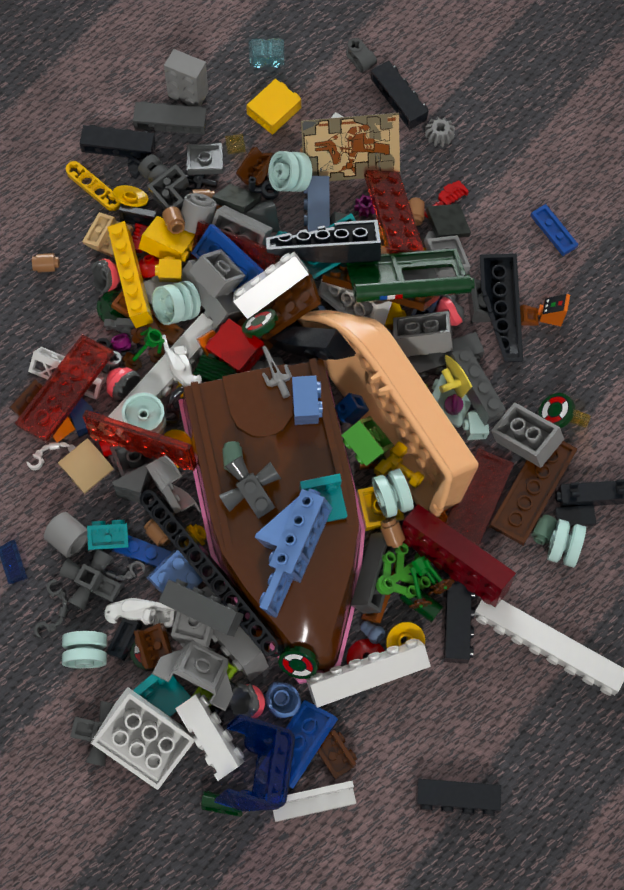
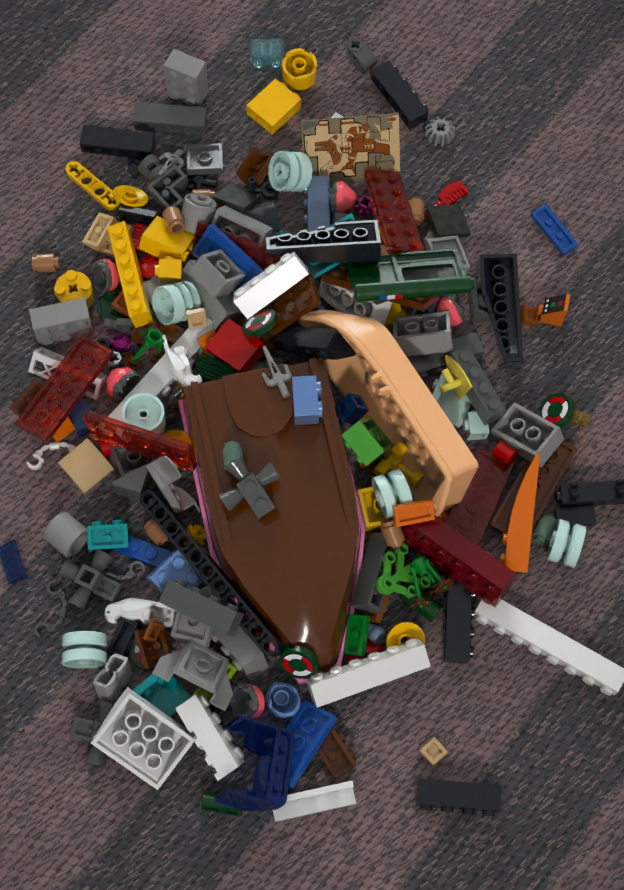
(61, 321): none -> light grey brick
(74, 286): none -> yellow brick
(113, 677): none -> light grey brick
(153, 629): none -> dark orange slope
(172, 160): none -> light grey piece
(196, 318): none -> tan tile
(235, 143): clear yellow tile -> none
(293, 538): medium blue wedge -> none
(299, 69): none -> yellow brick
(330, 489): teal bracket -> none
(341, 197): none -> coral hair
(356, 635): none -> green plate
(413, 512): none -> orange tile
(433, 751): none -> tan tile
(453, 404): magenta tile -> none
(505, 452): none -> red beam
(521, 522): none -> orange slope

